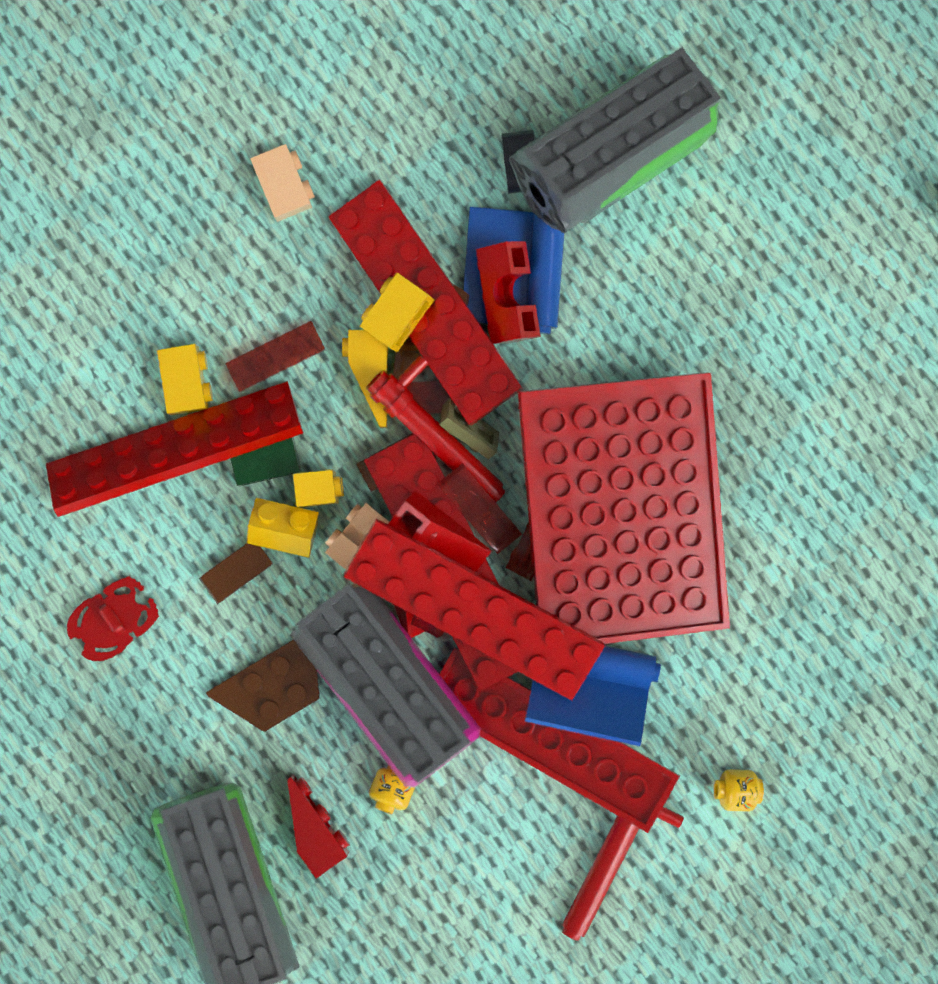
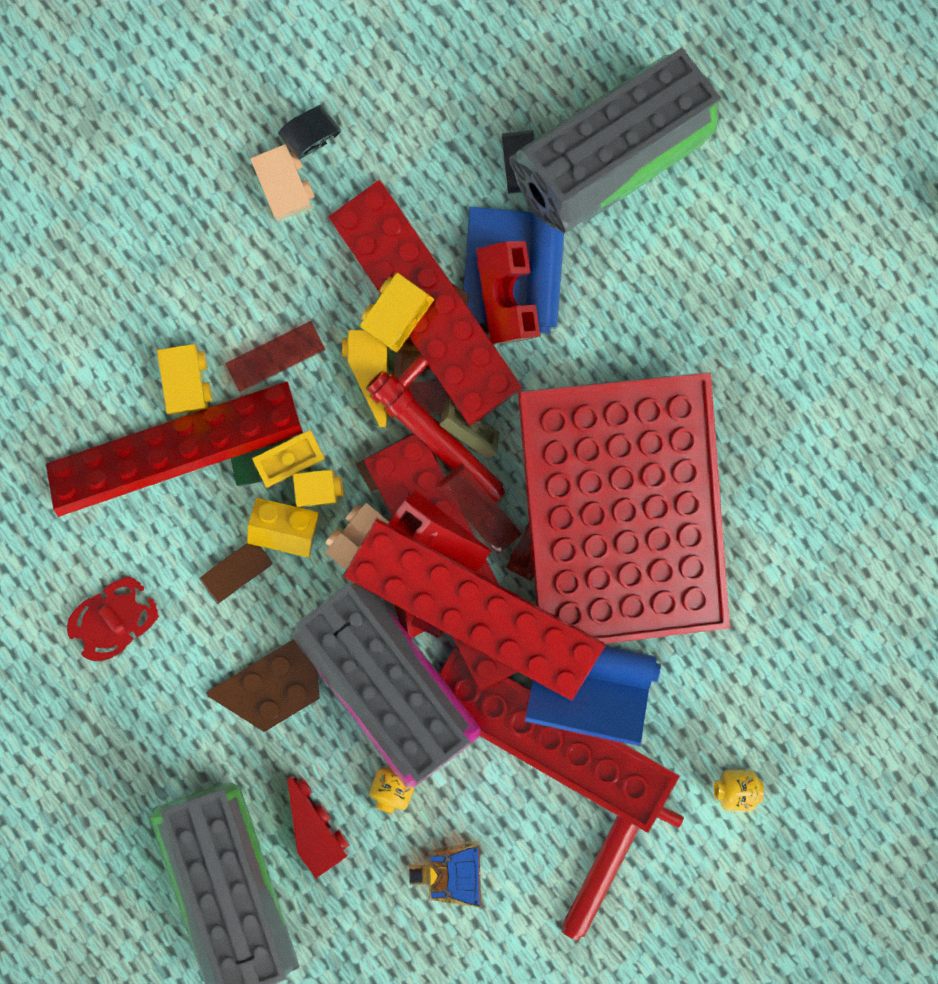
(288, 459): none -> yellow plate
(309, 131): none -> black beam
(451, 874): none -> torso

